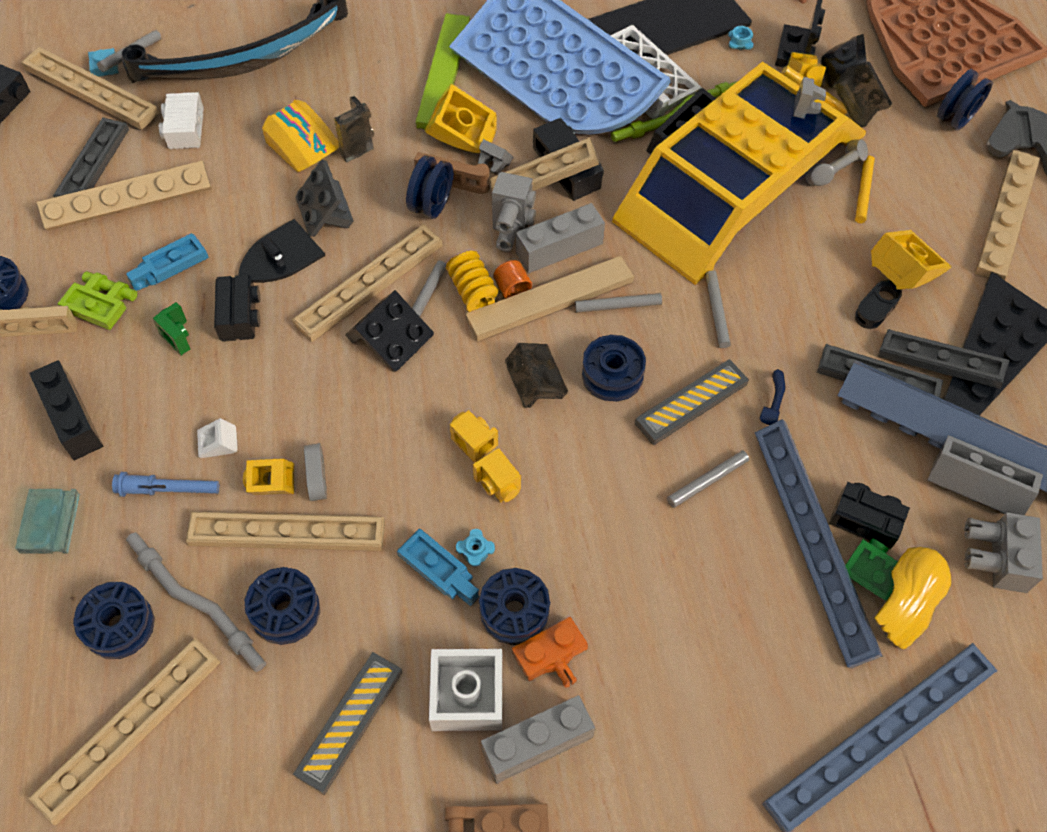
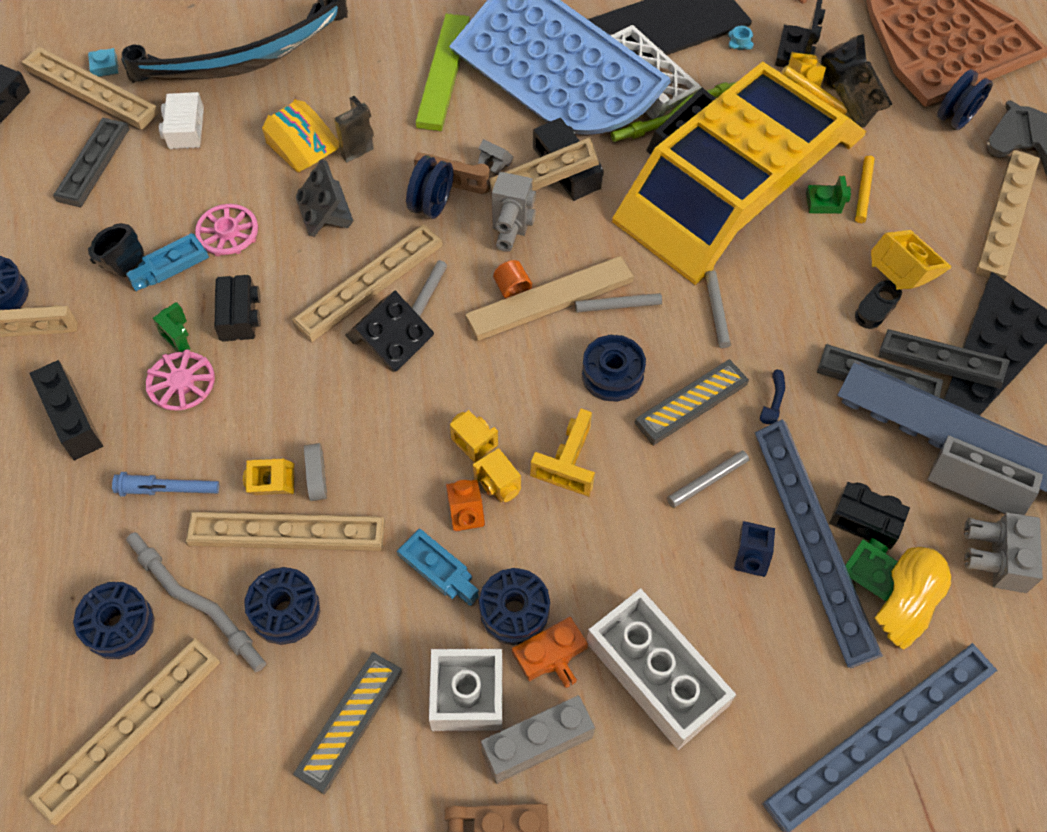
(47, 521): clear light blue plate -> none
(94, 306): lime plate -> none
(115, 58): light grey bar -> none
(116, 249): none -> black helmet
(123, 195): tan plate -> none
(179, 380): none -> bright pink wheel
(217, 439): white slope -> none
(227, 229): none -> bright pink wheel
(280, 254): black shield -> none
(461, 120): yellow slope -> none
(465, 505): none -> orange bracket
(472, 280): yellow piece -> none
(475, 557): medium azure plate -> none
(535, 373): clear smoke bracket -> none
(560, 238): light grey brick -> none
(562, 469): none -> yellow bracket
(659, 668): none -> white brick
(755, 549): none -> dark blue bracket
(805, 98): light grey tile -> none
(823, 173): light grey bar -> none
(828, 198): none -> green bracket

